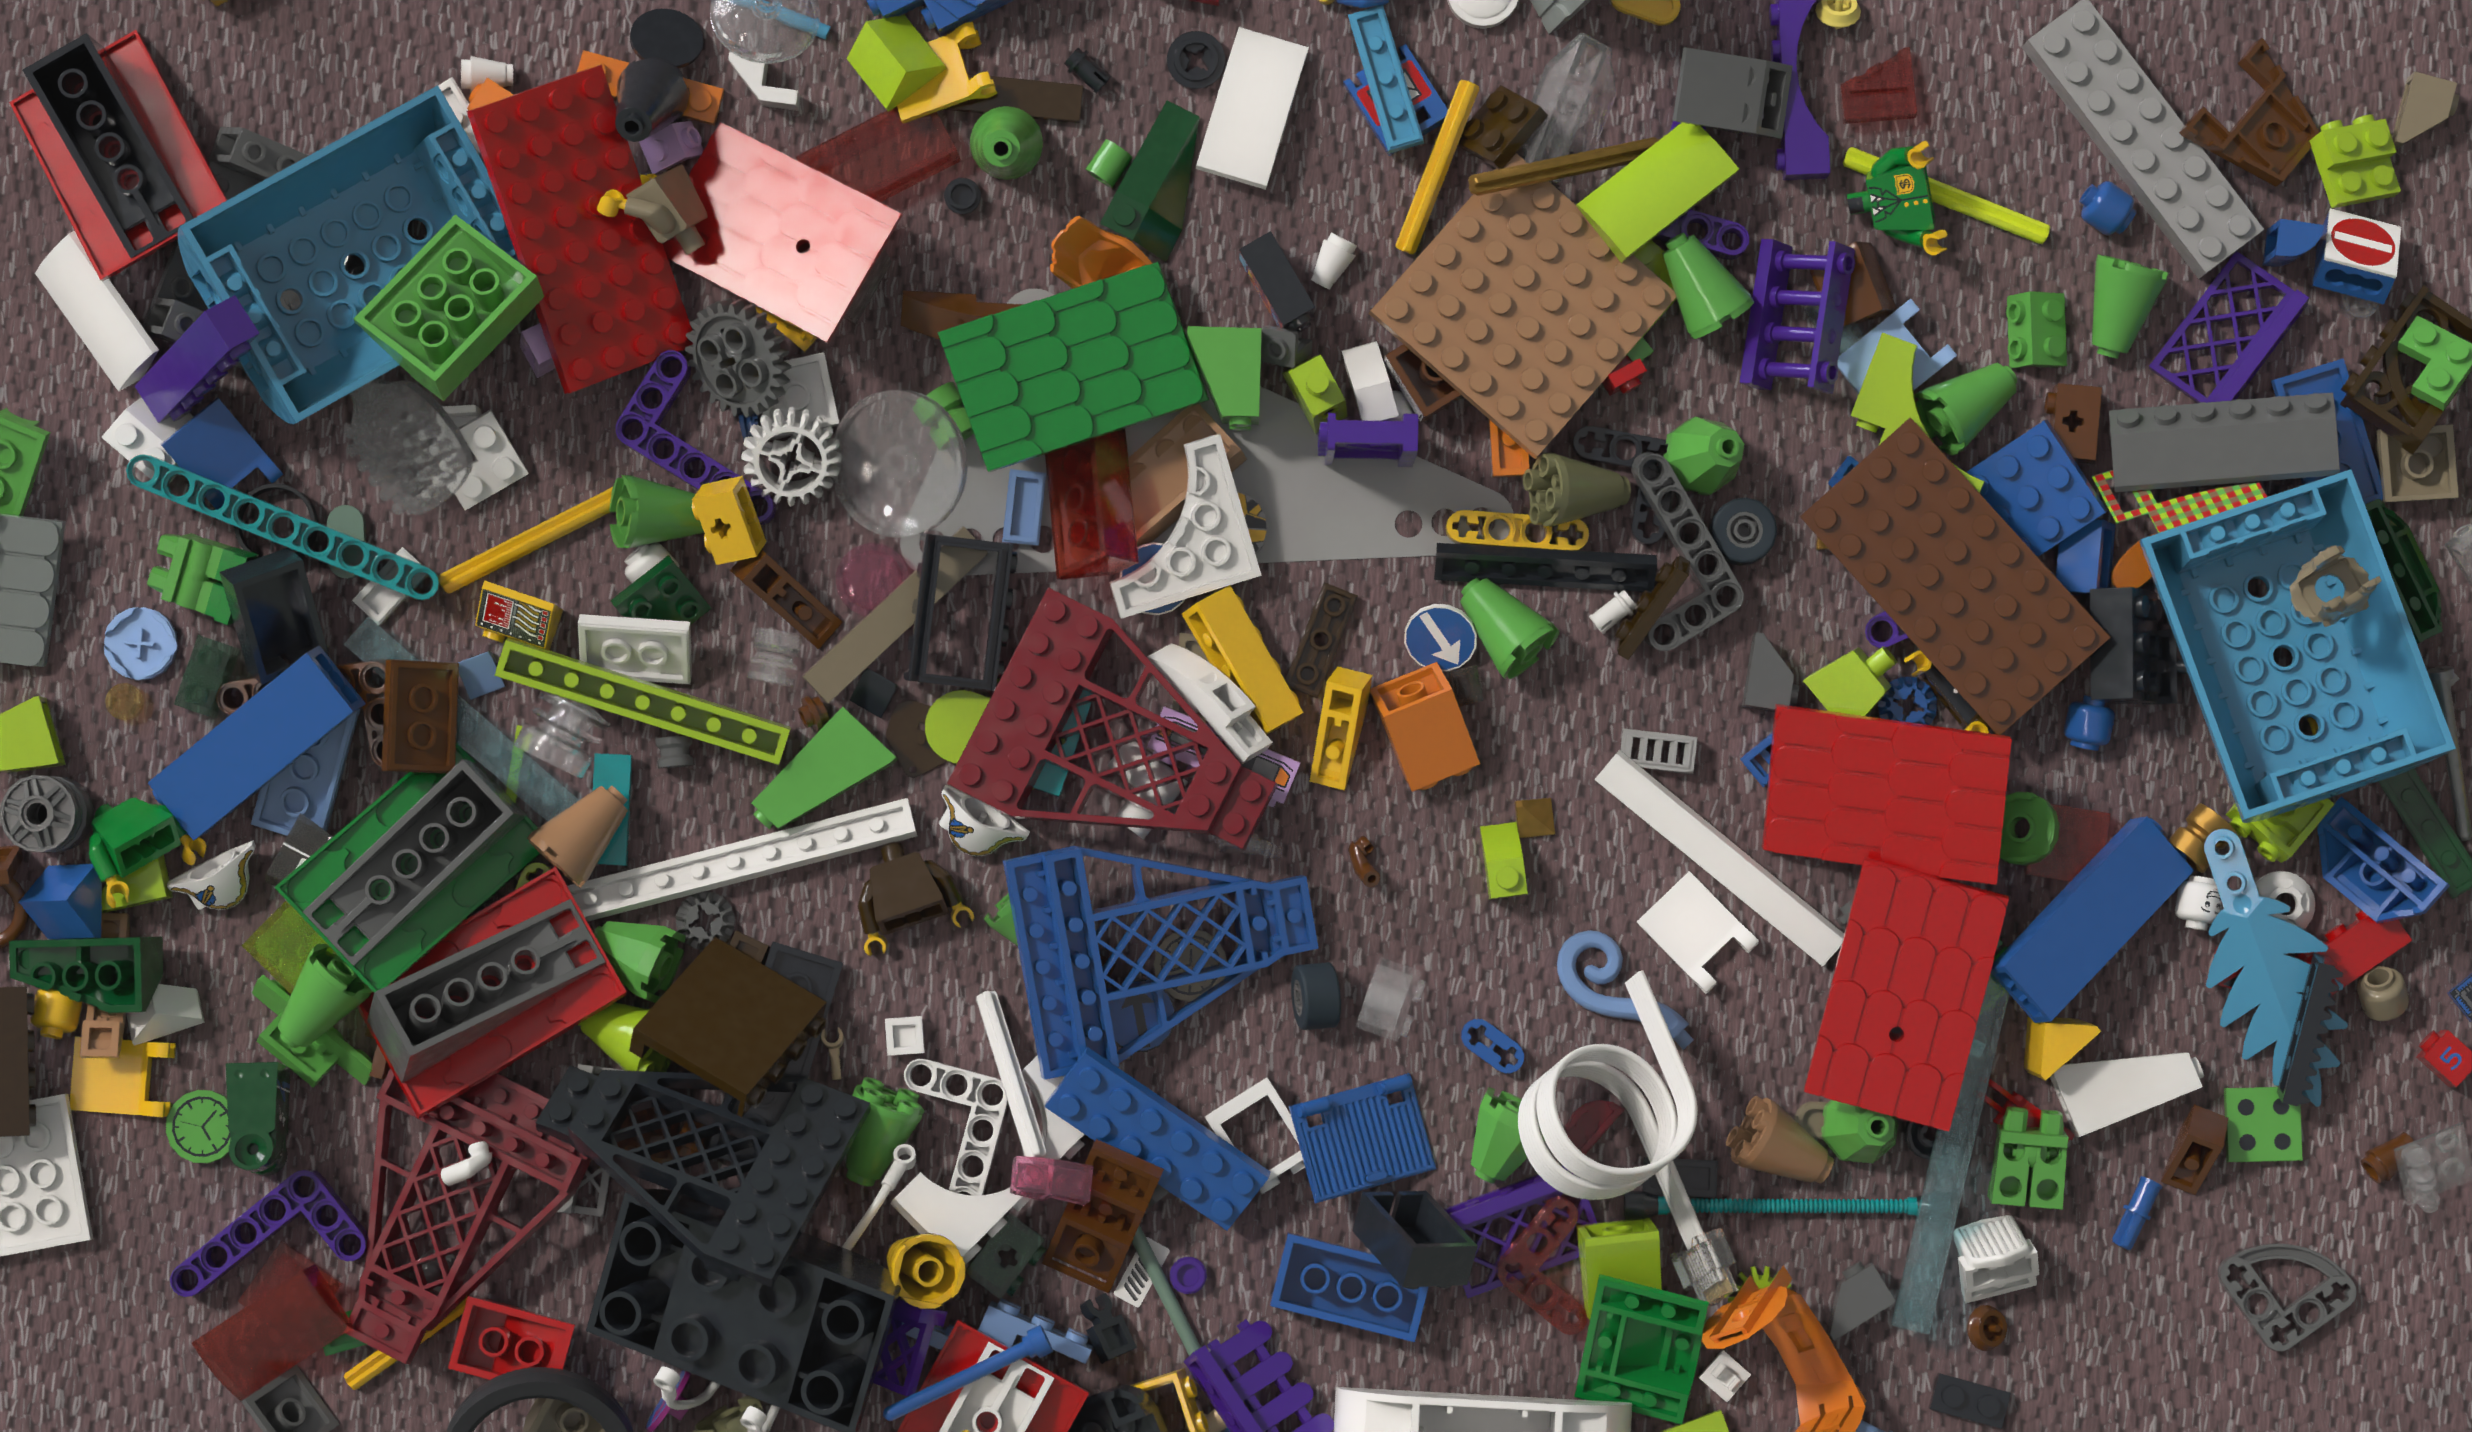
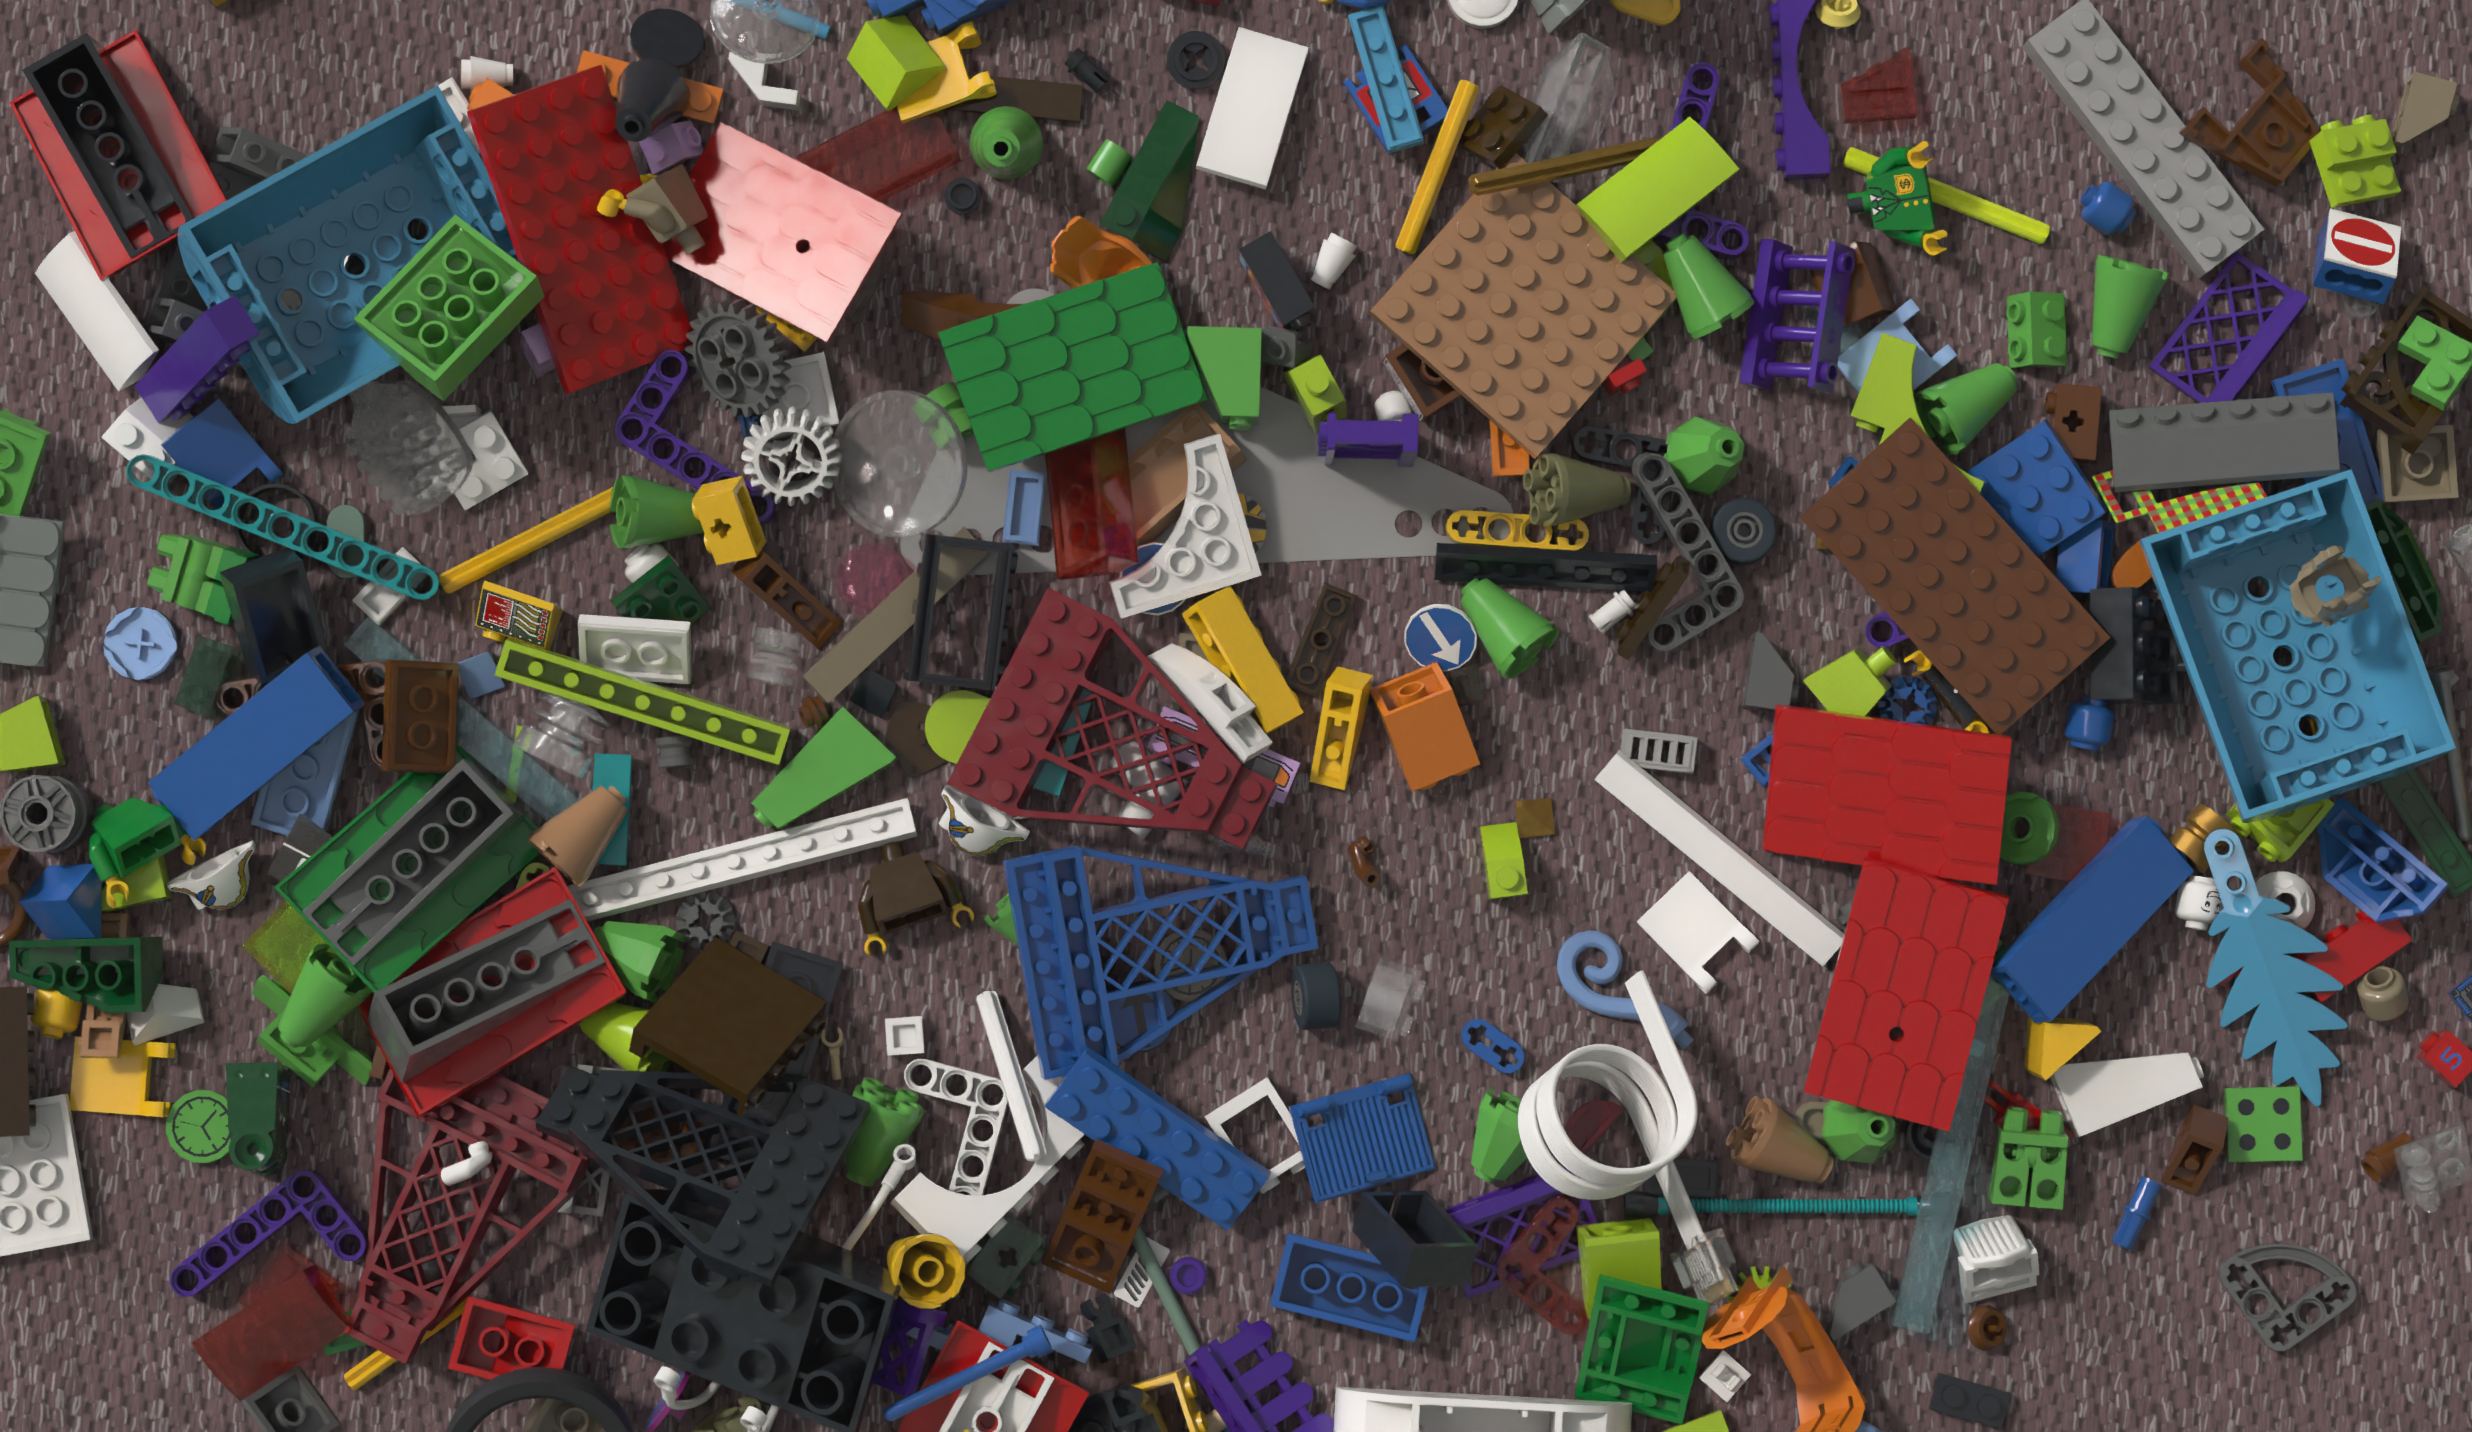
(124, 701): clear yellow tile -> none
(1051, 1178): clear pink slope -> none
(1370, 382): white slope -> none
(1732, 93): dark grey slope -> none
(2289, 241): blue brick -> none
(2306, 1030): black gear -> none

